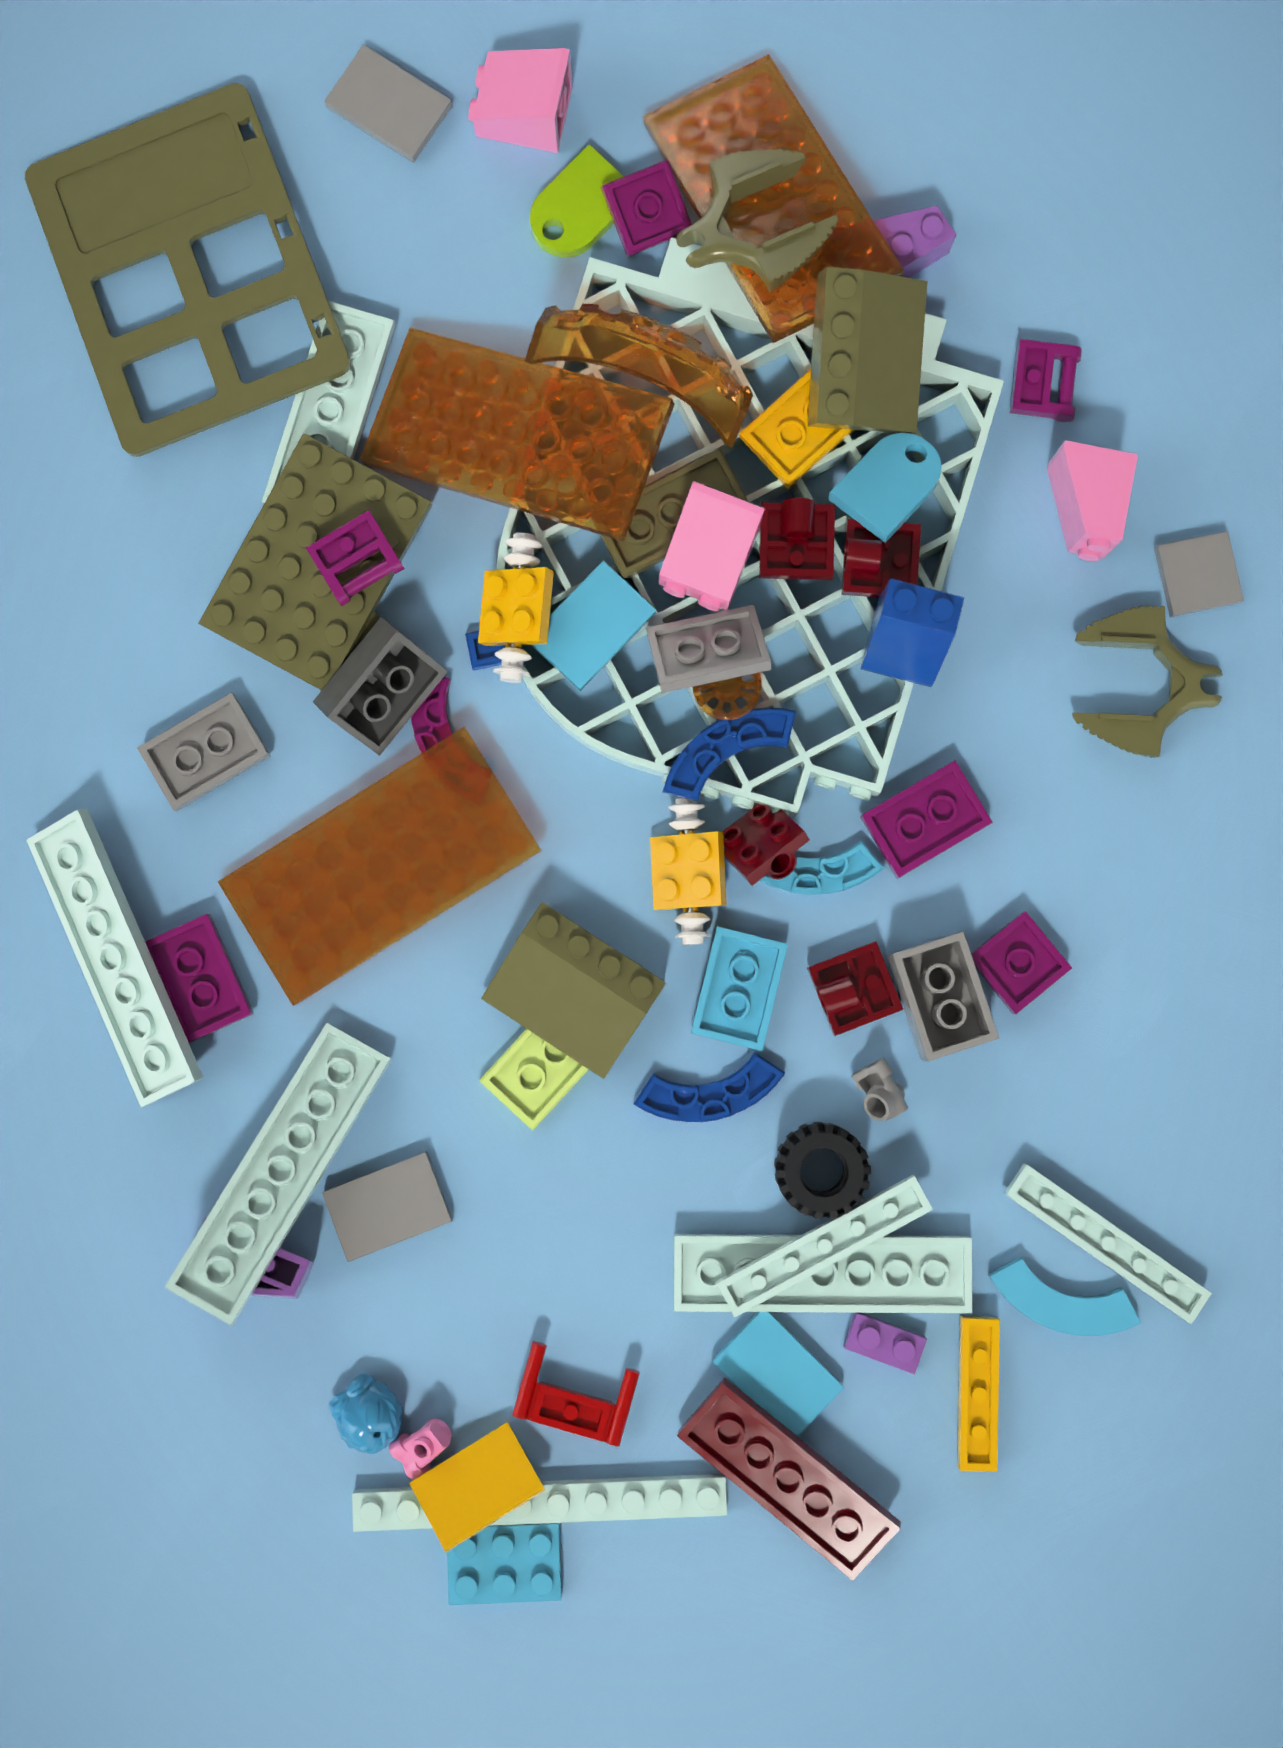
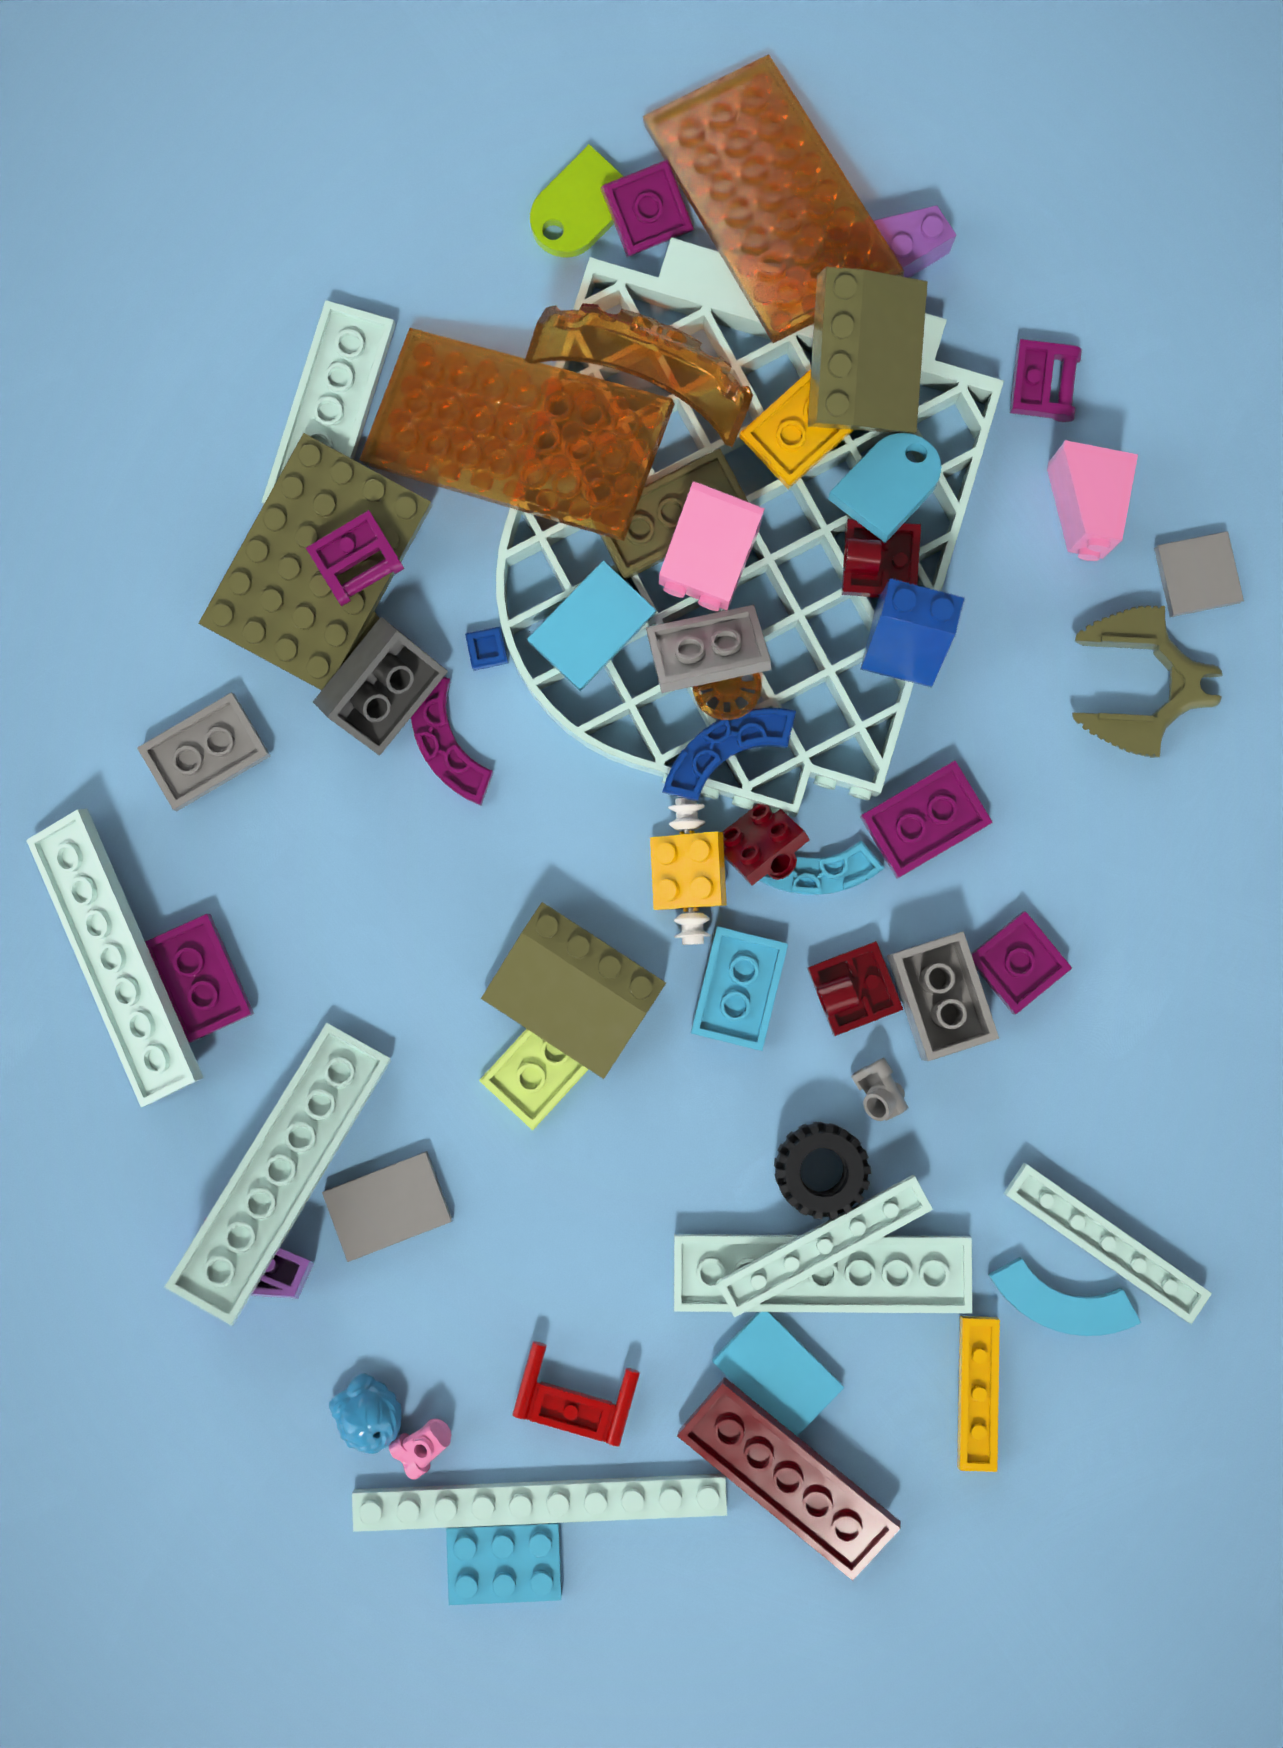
(156, 194): olive door -> none
(379, 866): clear orange plate -> none
(388, 103): light grey tile -> none
(476, 1487): yellow tile -> none
(516, 607): yellow plate -> none
(523, 97): bright pink slope -> none
(710, 1100): blue tile -> none
(733, 180): olive piece -> none
(797, 540): dark red plate -> none
(885, 1342): medium lavender plate -> none

